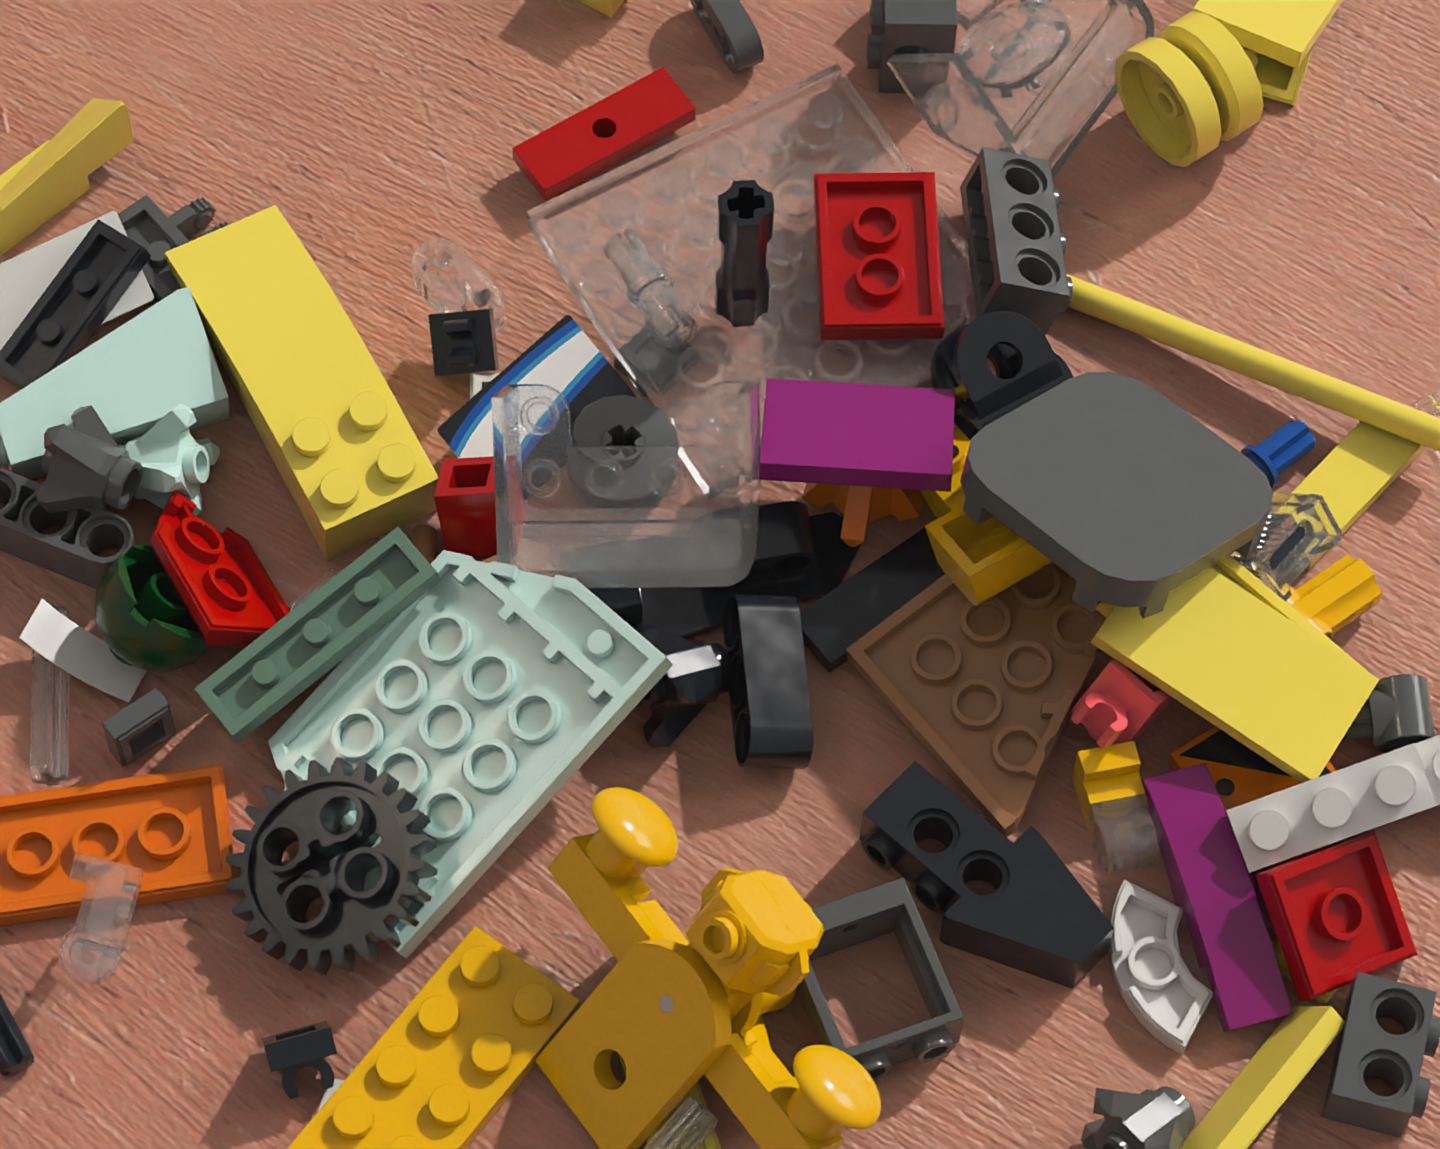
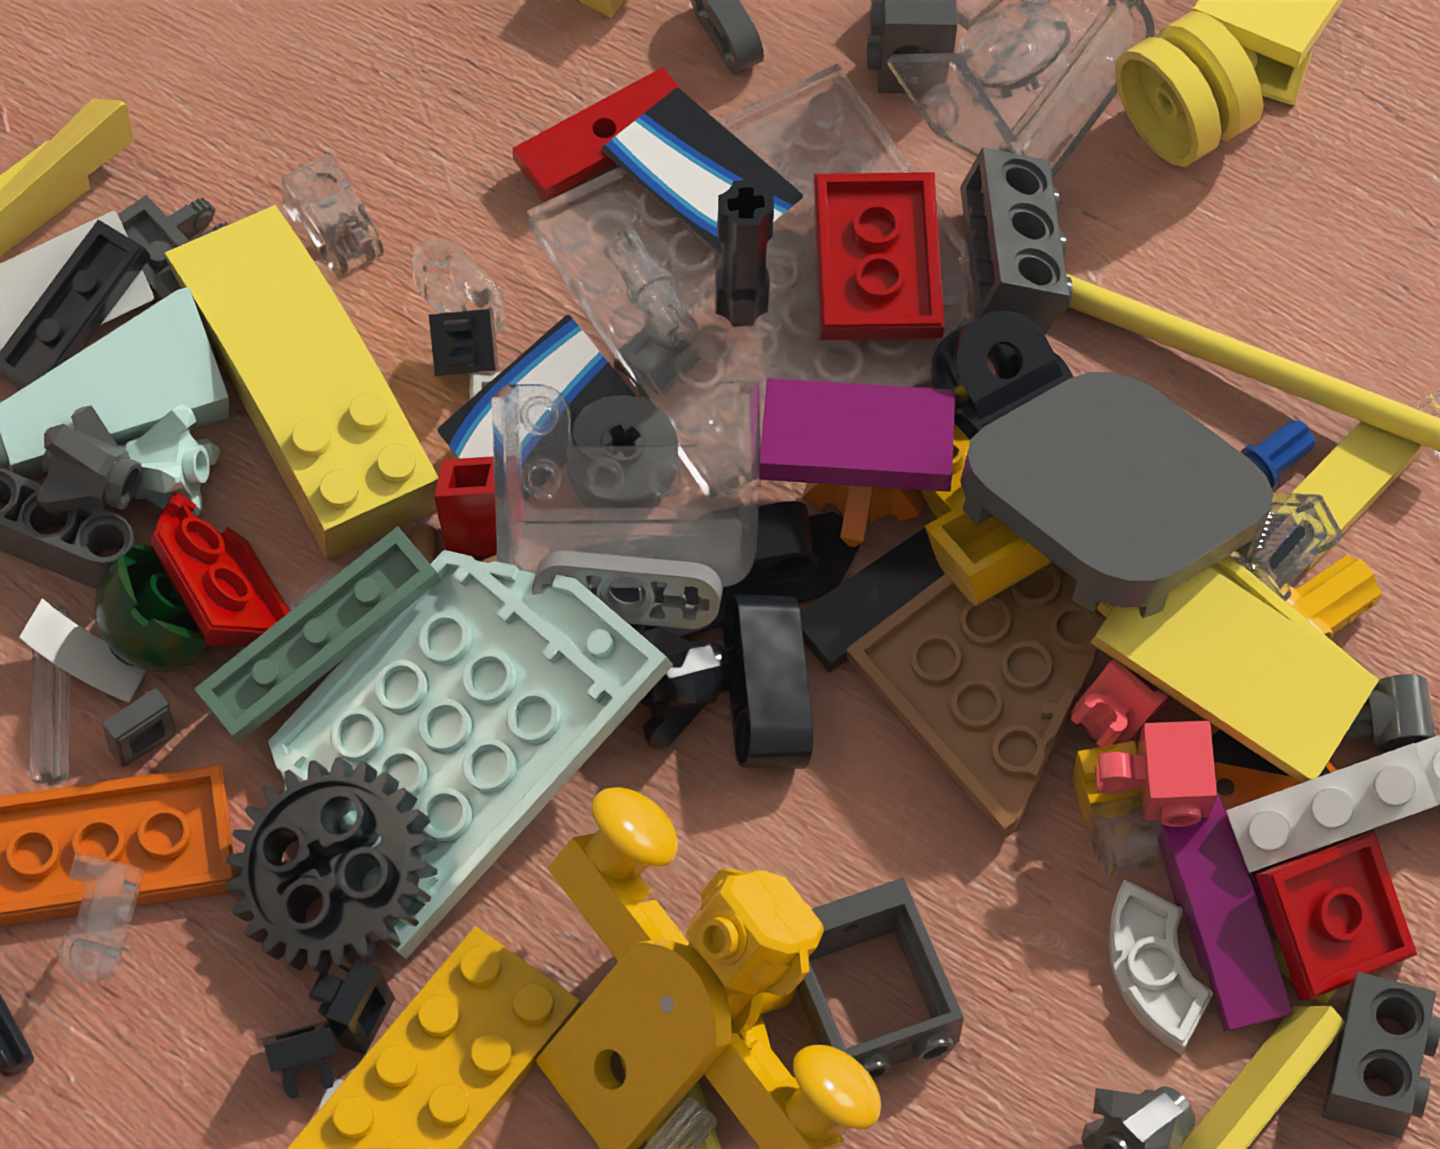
(331, 215): none -> clear leg
(354, 1005): none -> black tile
(647, 571): none -> light grey beam
(691, 160): none -> sticker
(1036, 916): black brick -> none
(1170, 769): none -> coral brick

